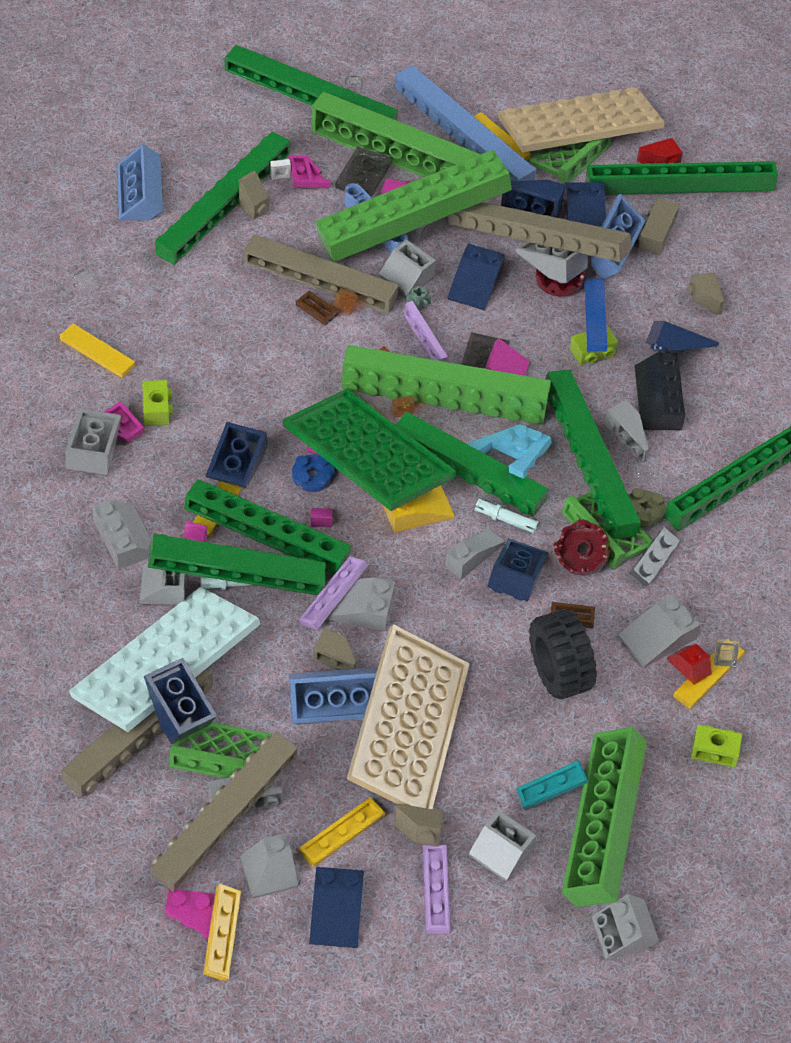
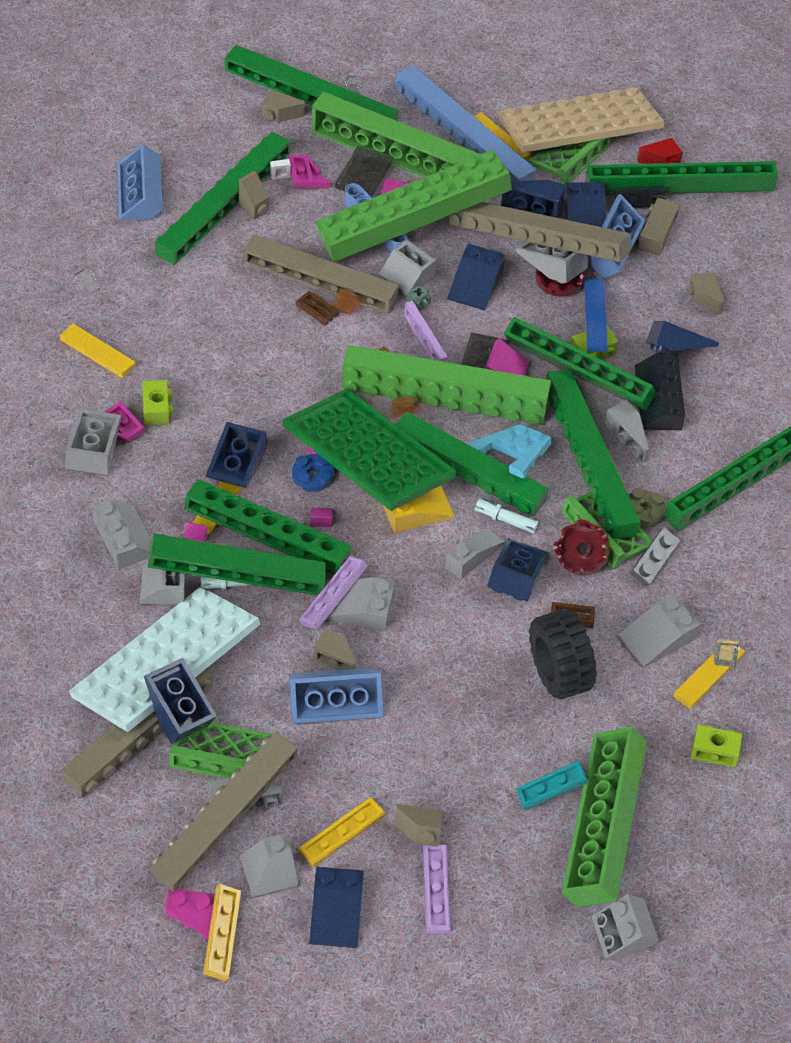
(282, 107): none -> dark tan slope
(408, 720): tan plate -> none
(502, 845): slope -> none
(580, 363): none -> green brick
(640, 196): none -> black hinge
(692, 662): red slope -> none

